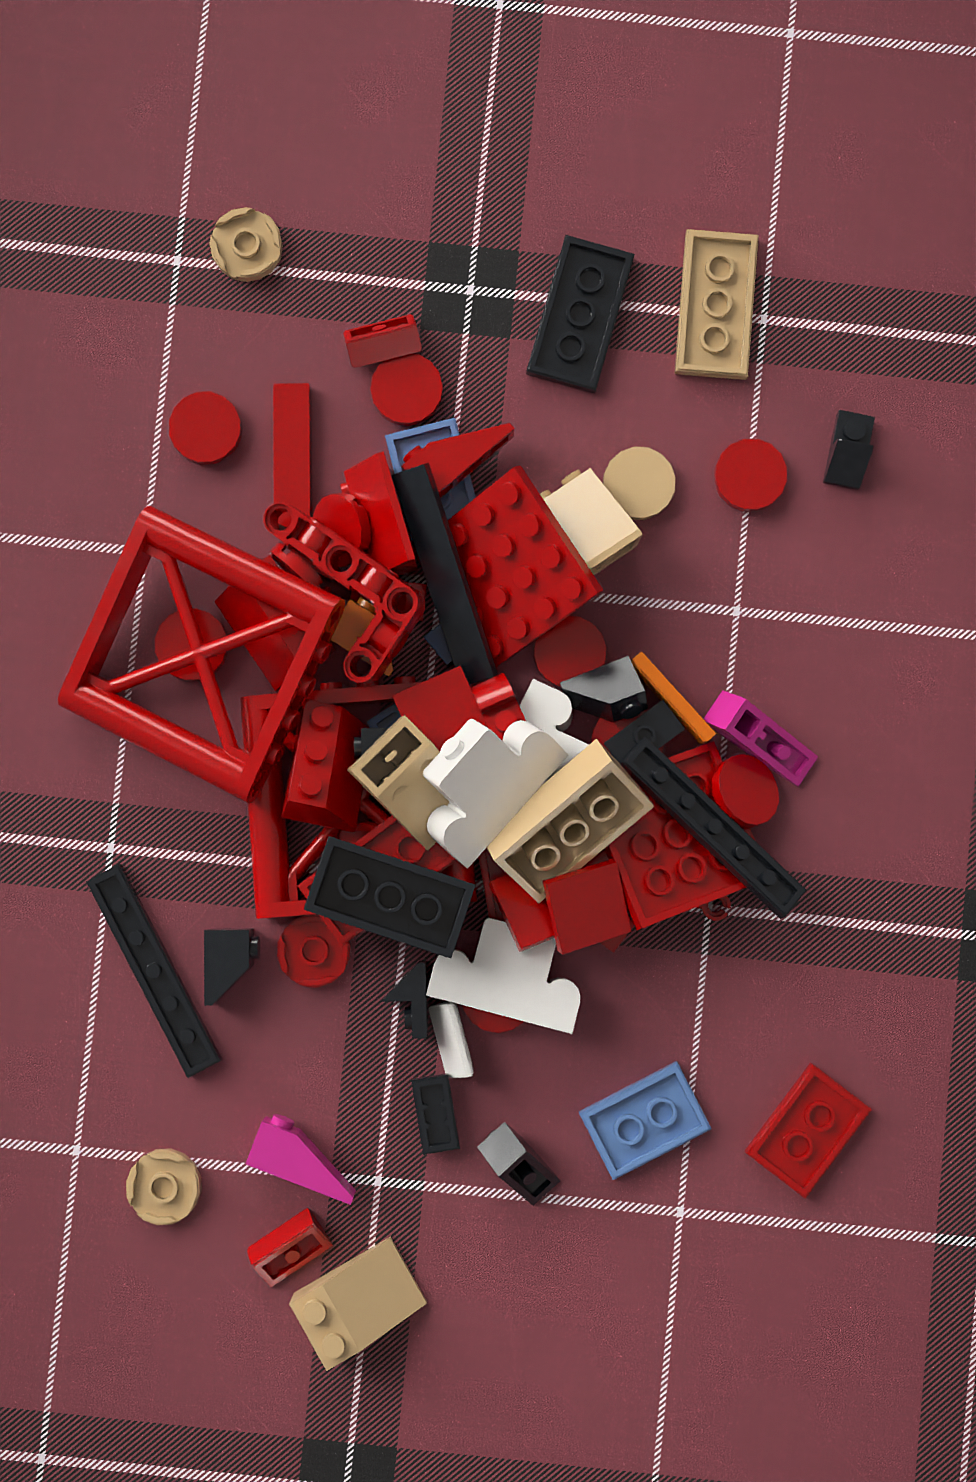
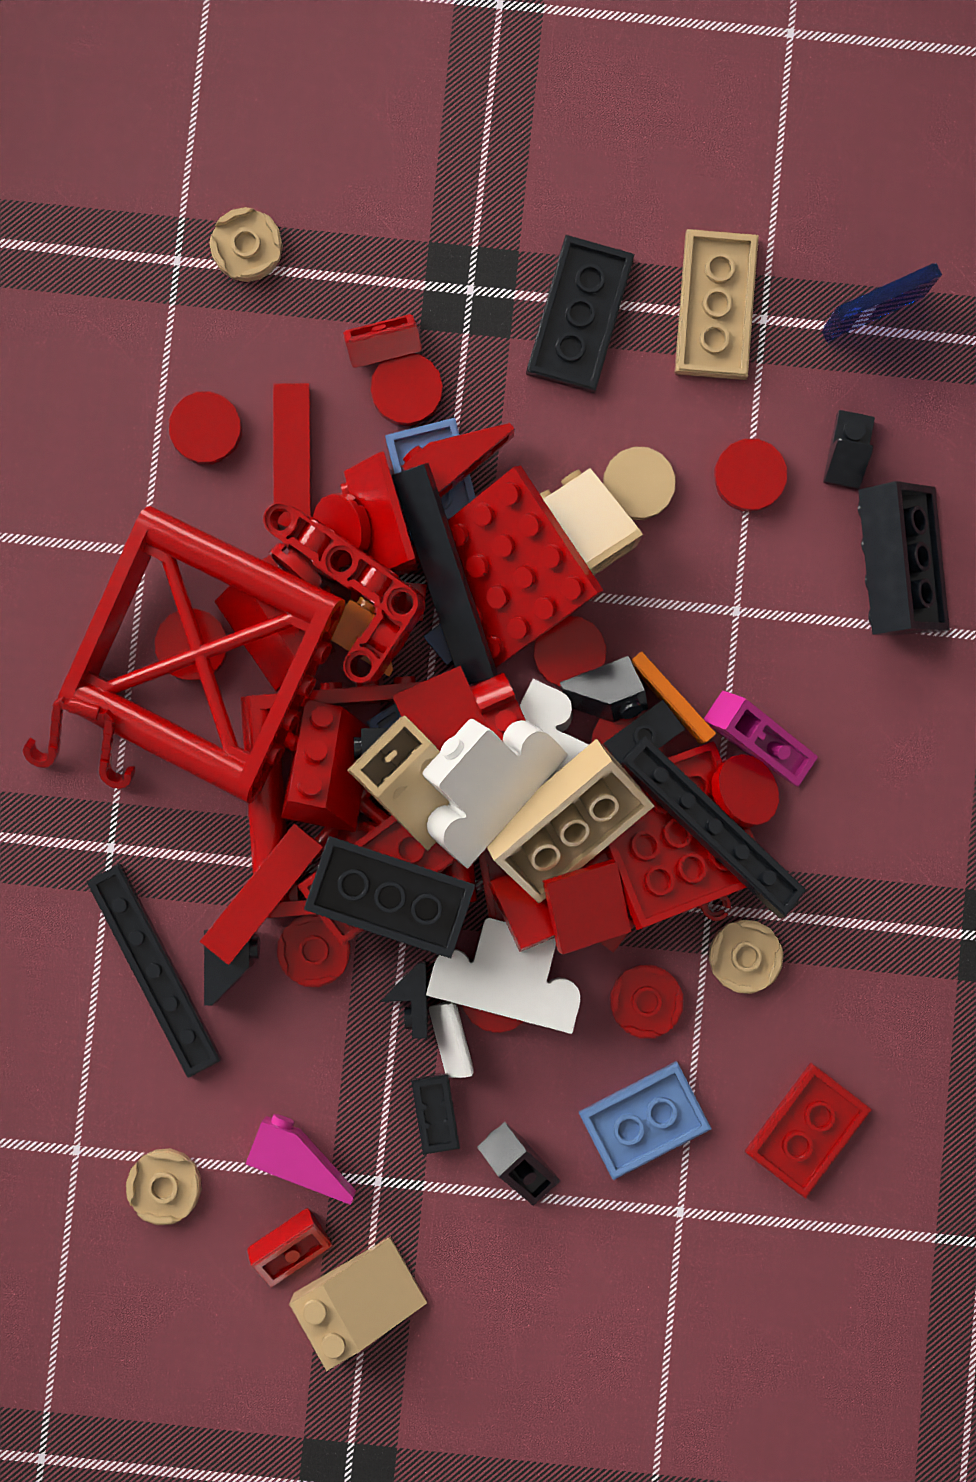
(86, 710): none -> red piece
(261, 894): none -> red tile
(646, 1001): none -> red tile
(745, 956): none -> tan tile
(881, 301): none -> clear blue tile
(903, 559): none -> black slope

